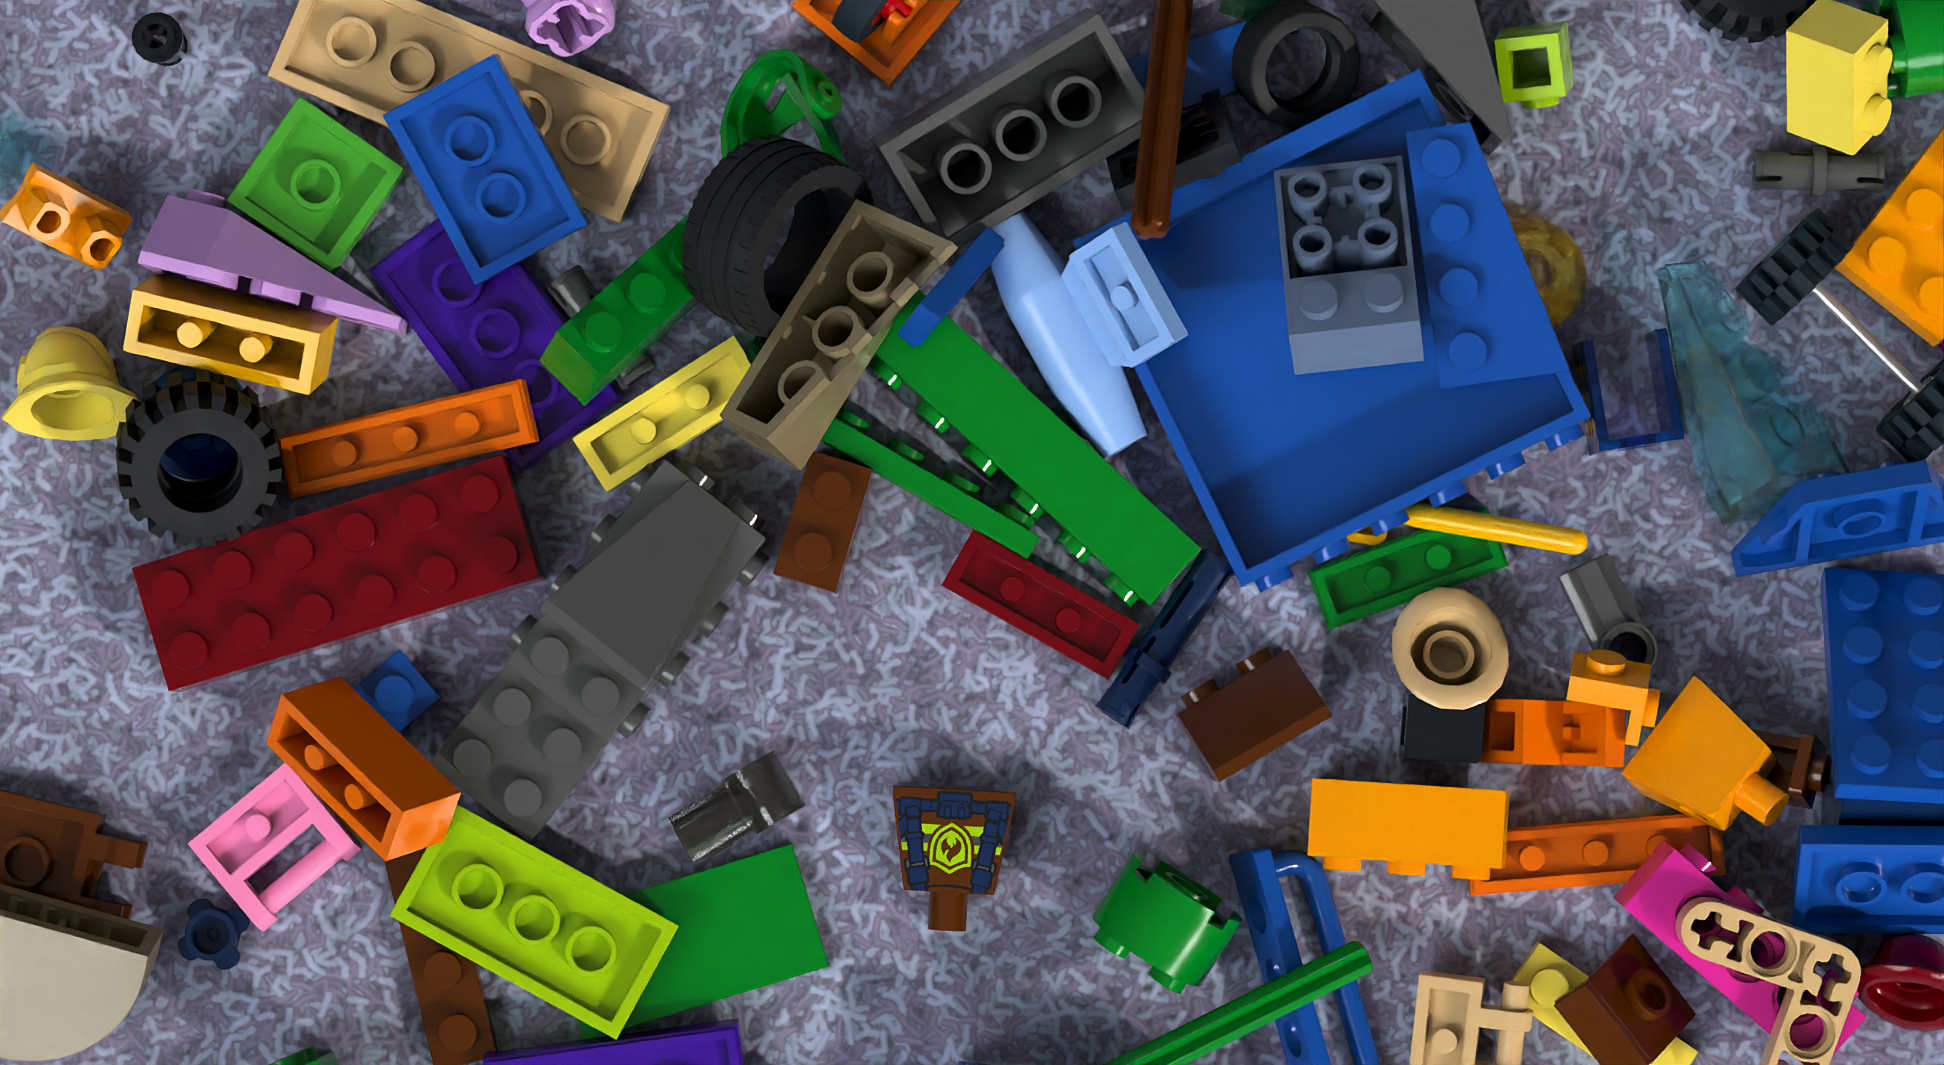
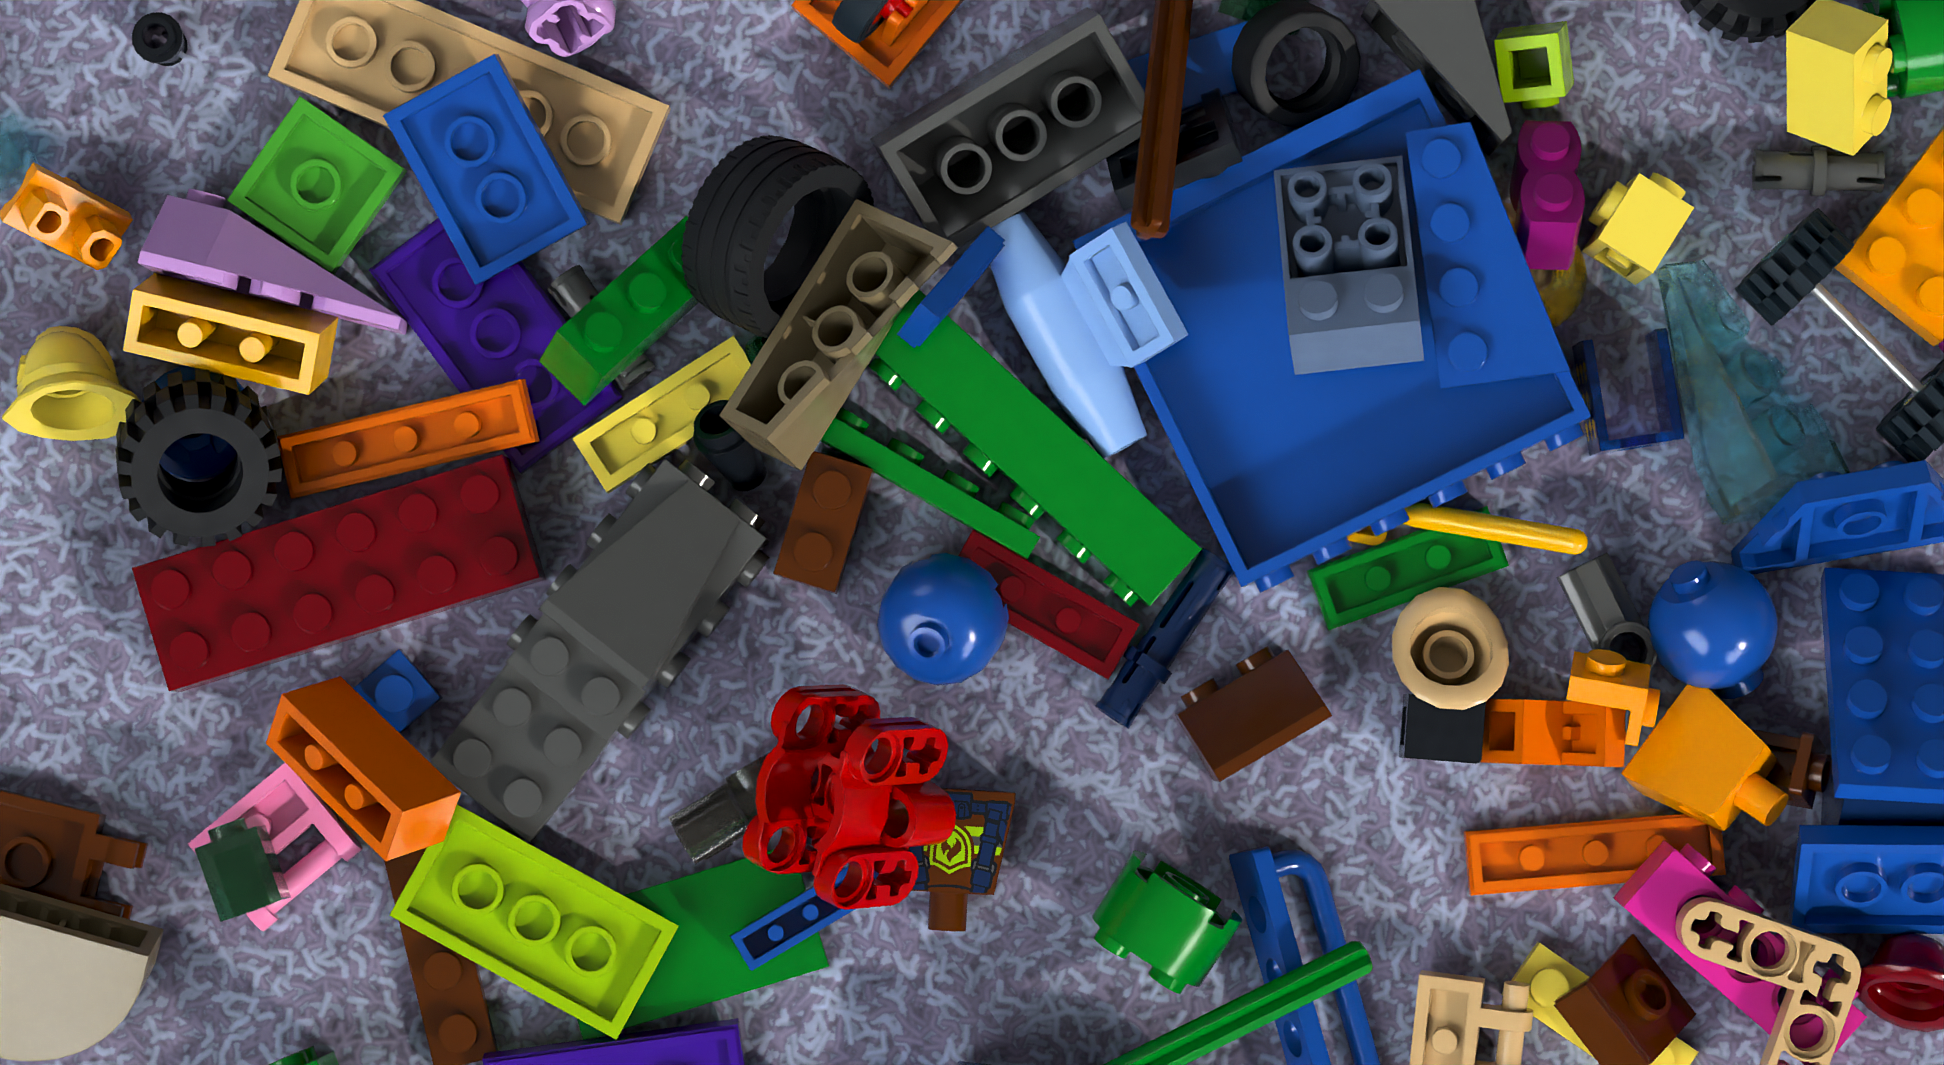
(197, 942): dark blue plate -> none
(241, 869): none -> clear green brick
(728, 449): none -> black cone
(787, 925): none -> blue piece
(806, 96): green helmet -> none
(848, 798): none -> red piece
(942, 619): none -> blue cylinder
(1408, 827): light orange brick -> none
(1547, 193): none -> magenta brick
(1637, 225): none -> light yellow brick
(1713, 627): none -> blue brick

